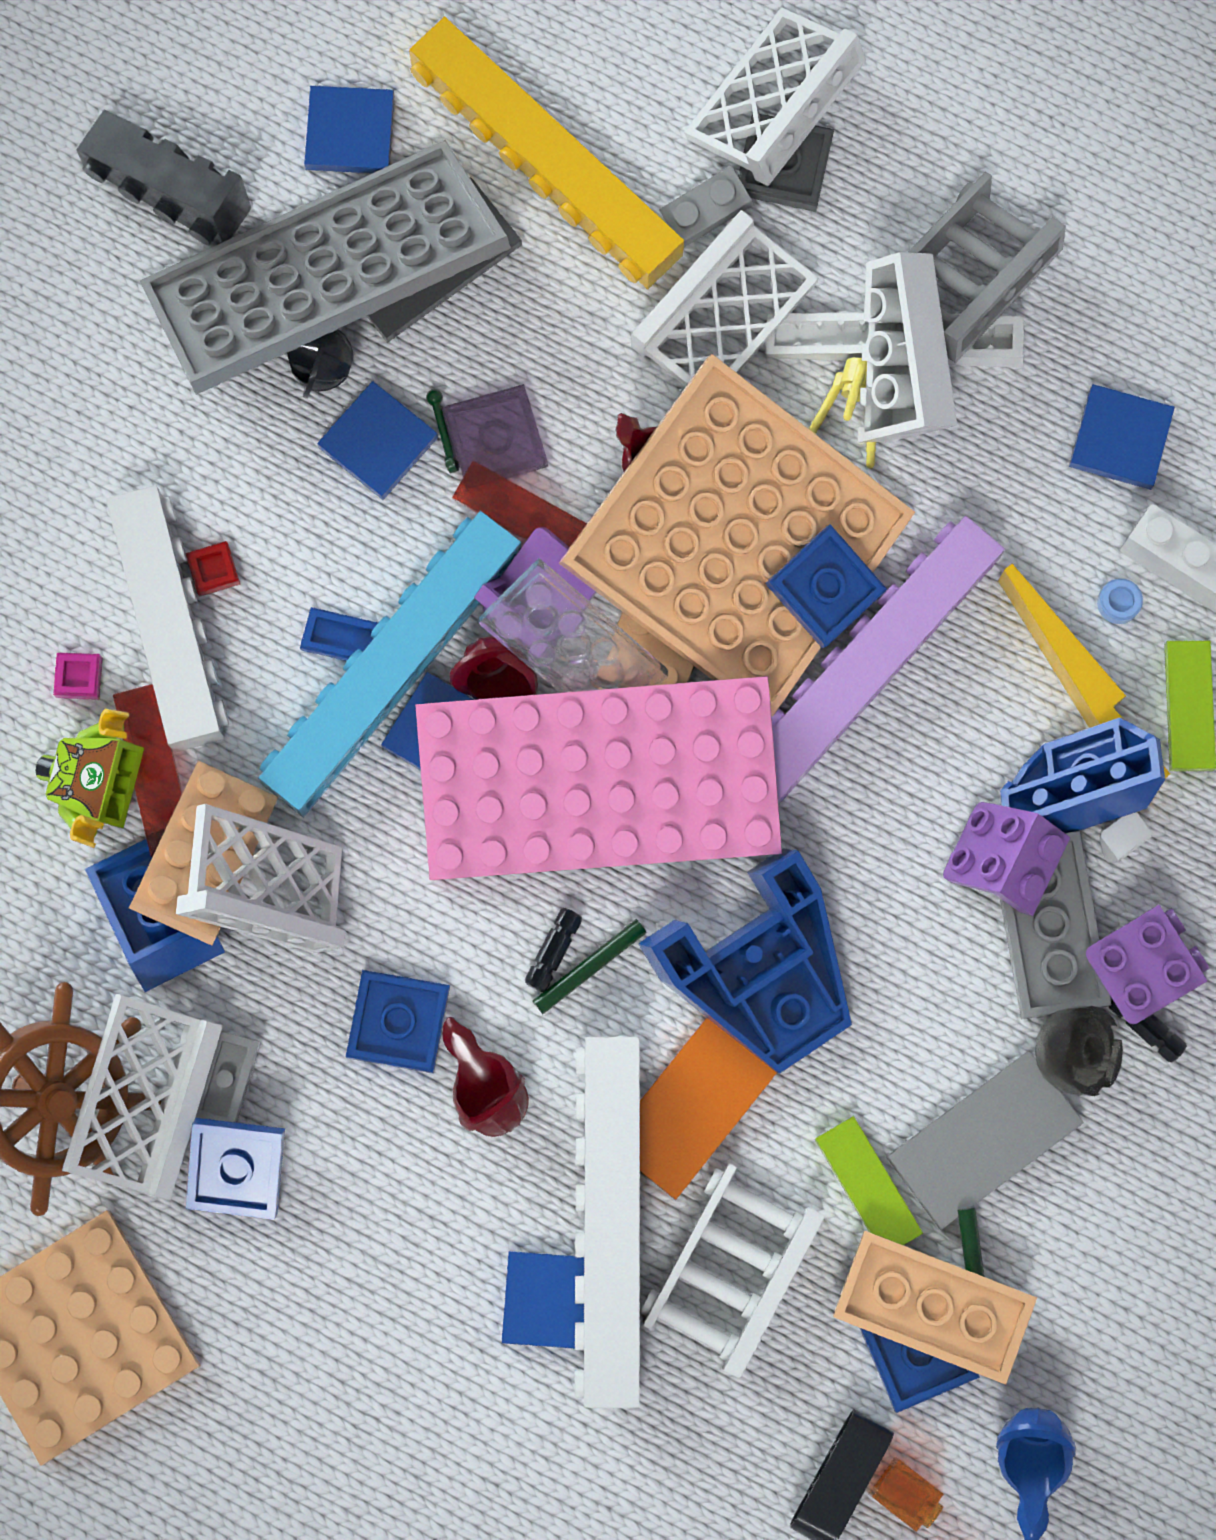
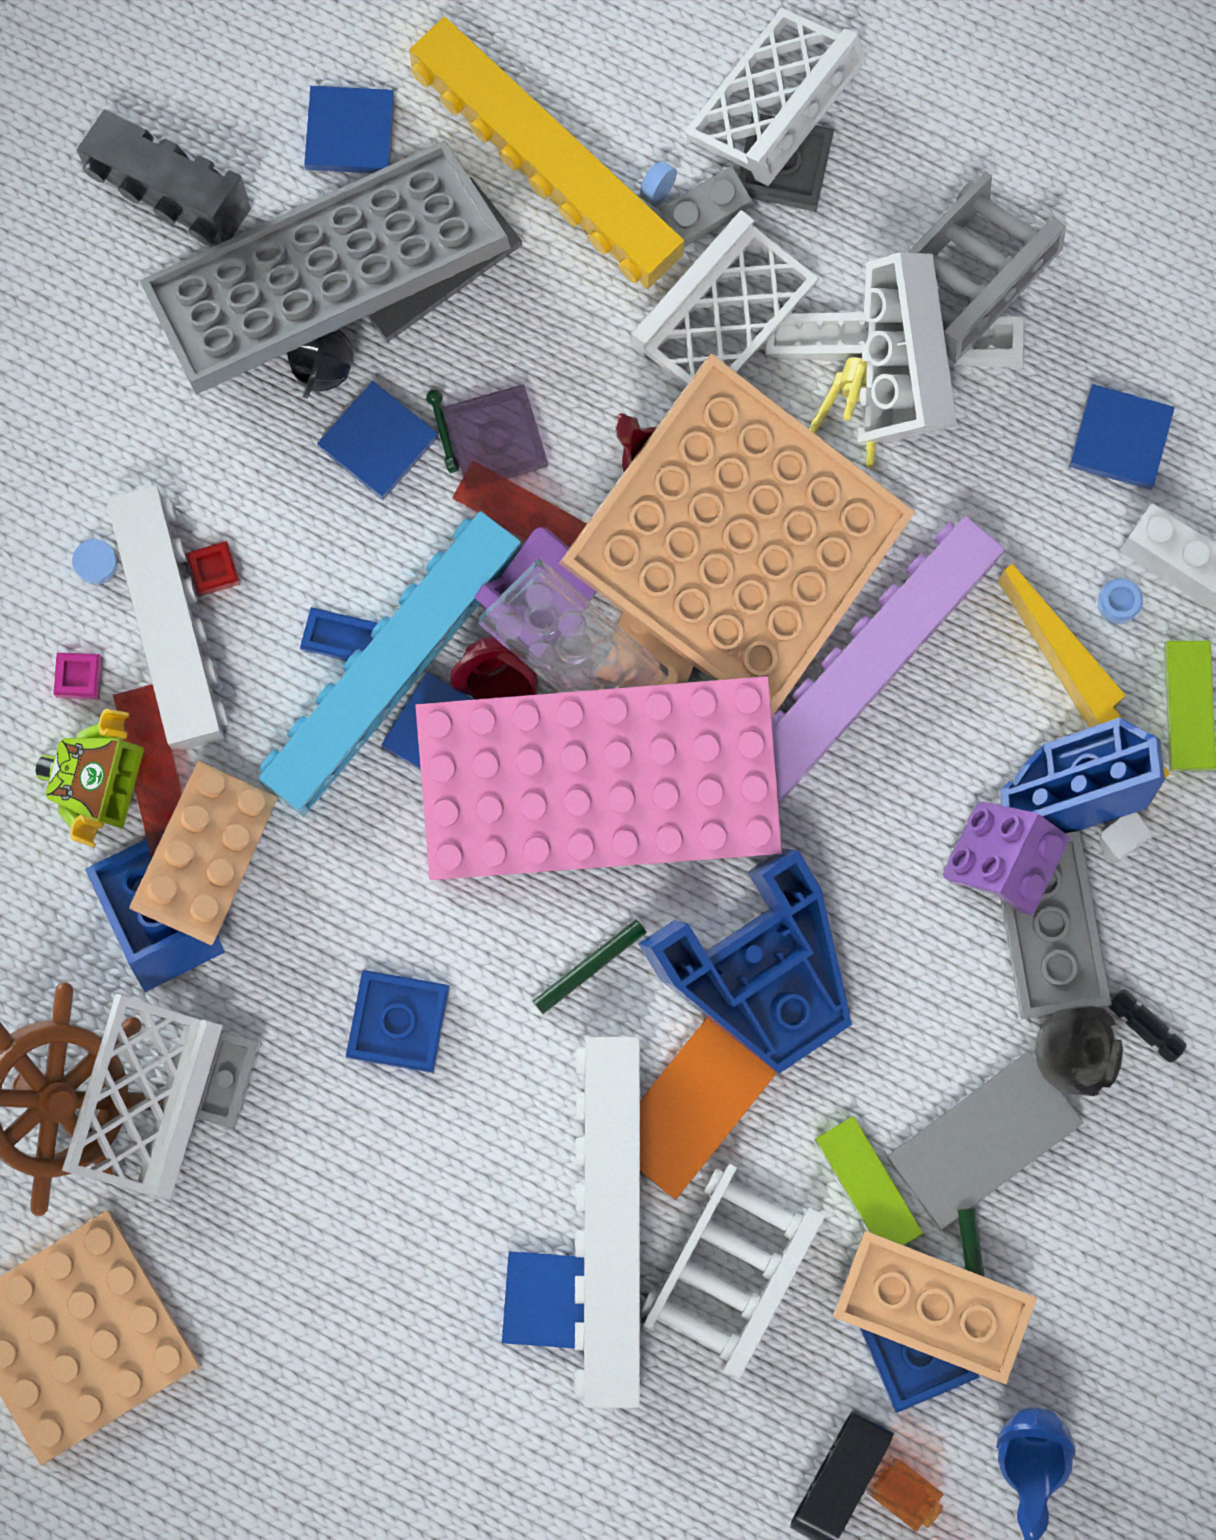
(95, 562): none -> light blue tile
(235, 1168): plate -> none
(251, 915): white fence -> none
(486, 1087): dark red piece -> none
(553, 949): black axle -> none
(658, 183): none -> light blue tile
(826, 586): blue tile -> none
(1147, 964): medium lavender bracket -> none

